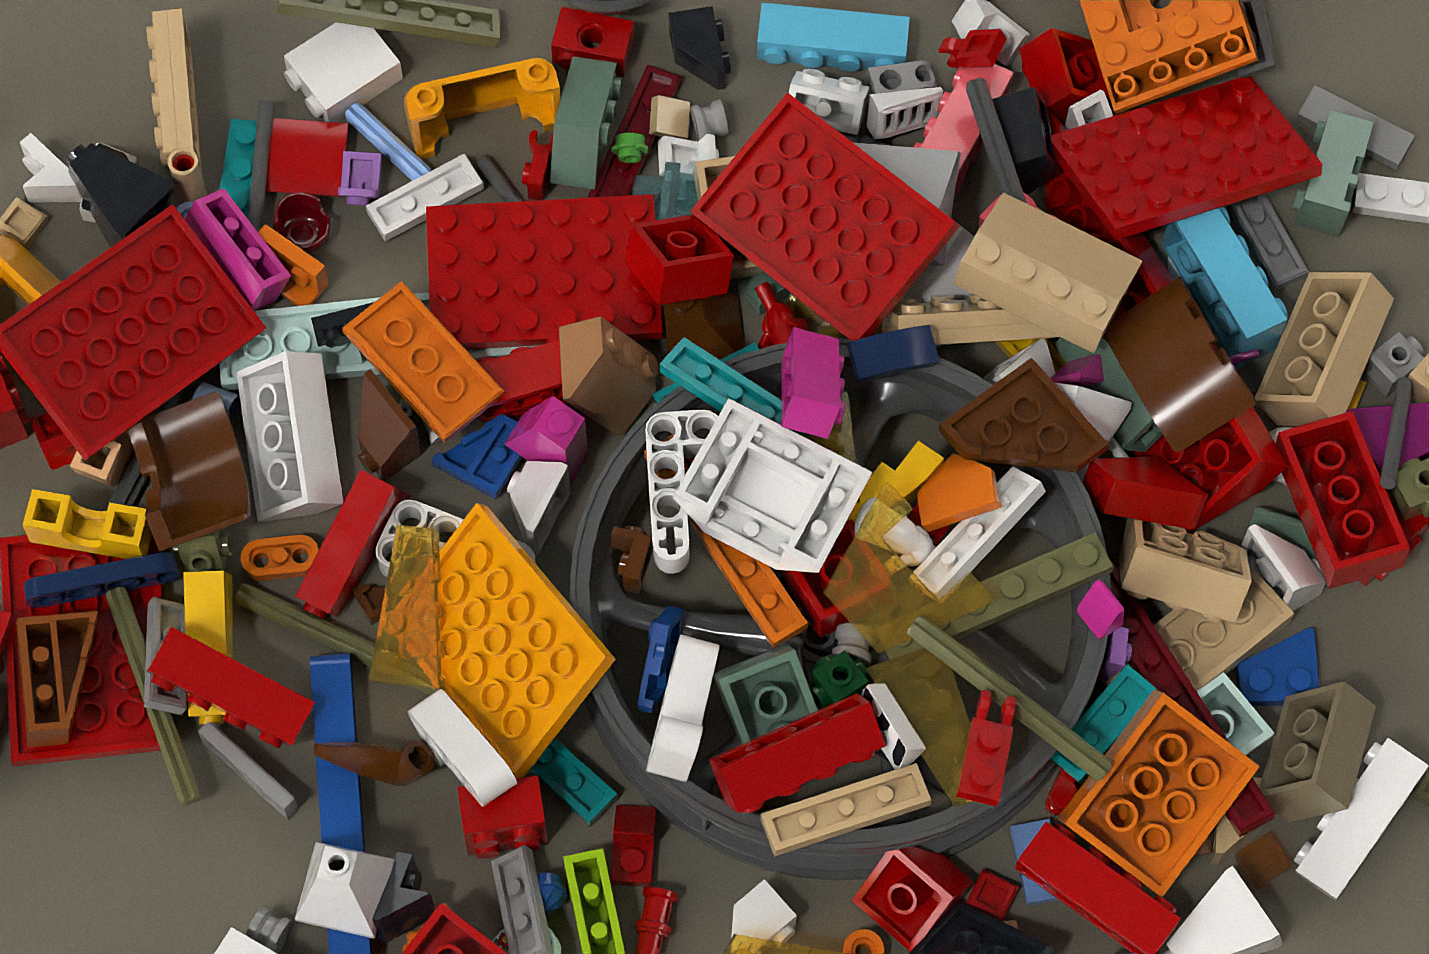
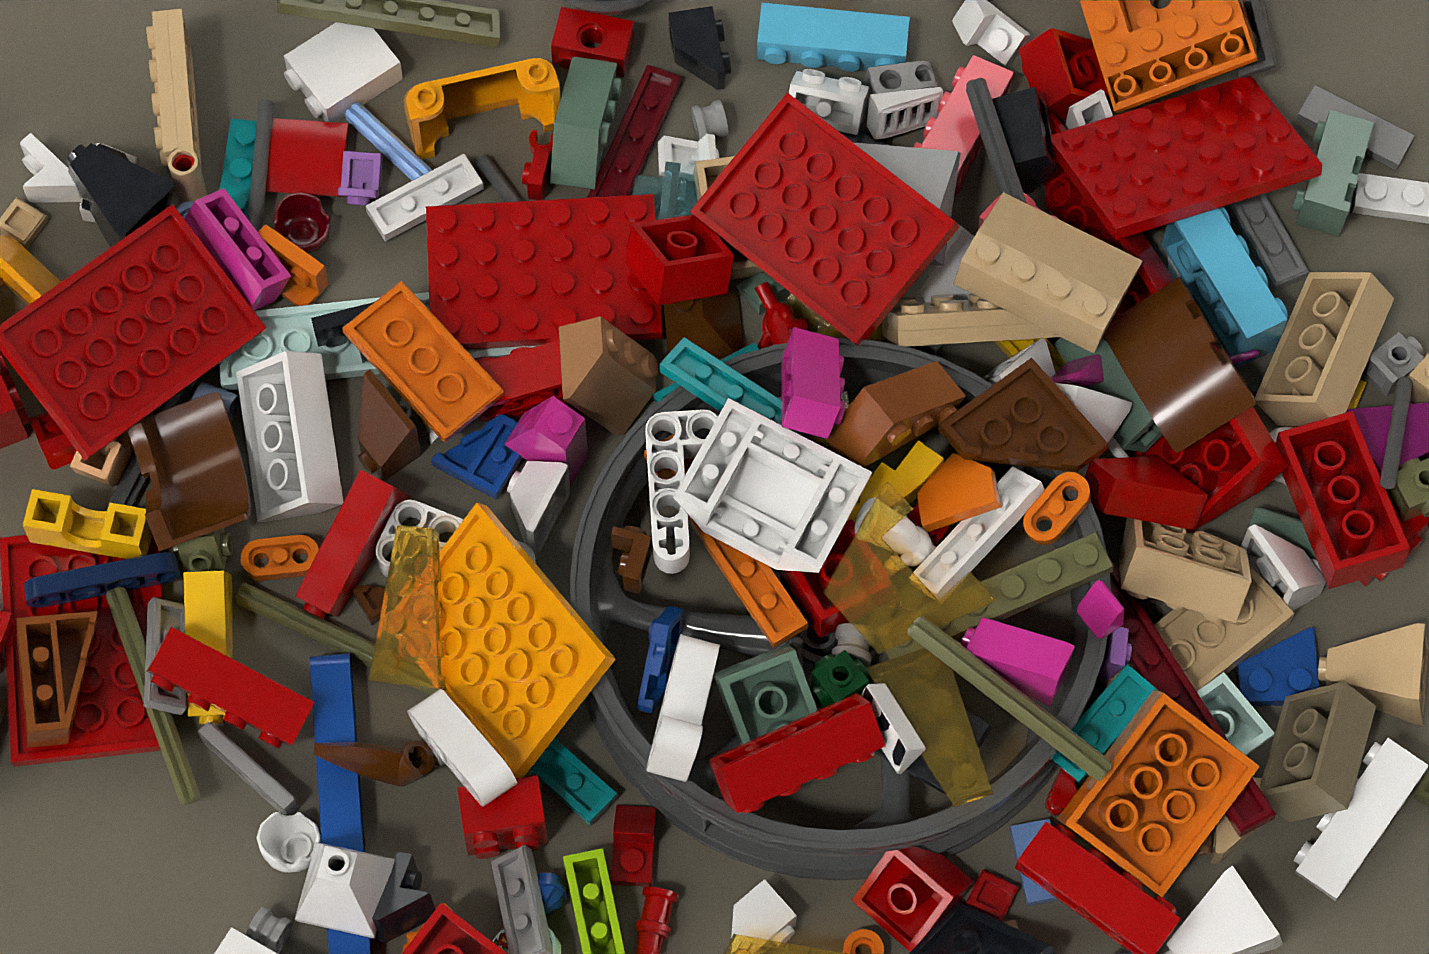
(288, 841): none -> white hair
(629, 147): bright green plate -> none
(669, 117): tan tile -> none
(845, 809): tan plate -> none
(892, 352): dark blue slope -> none
(894, 413): none -> dark orange wedge
(976, 50): red plate -> none
(986, 753): red hinge -> none
(1022, 657): none -> dark pink slope
(1056, 509): none -> orange plate
(1263, 860): clear orange tile -> none
(1384, 669): none -> tan slope

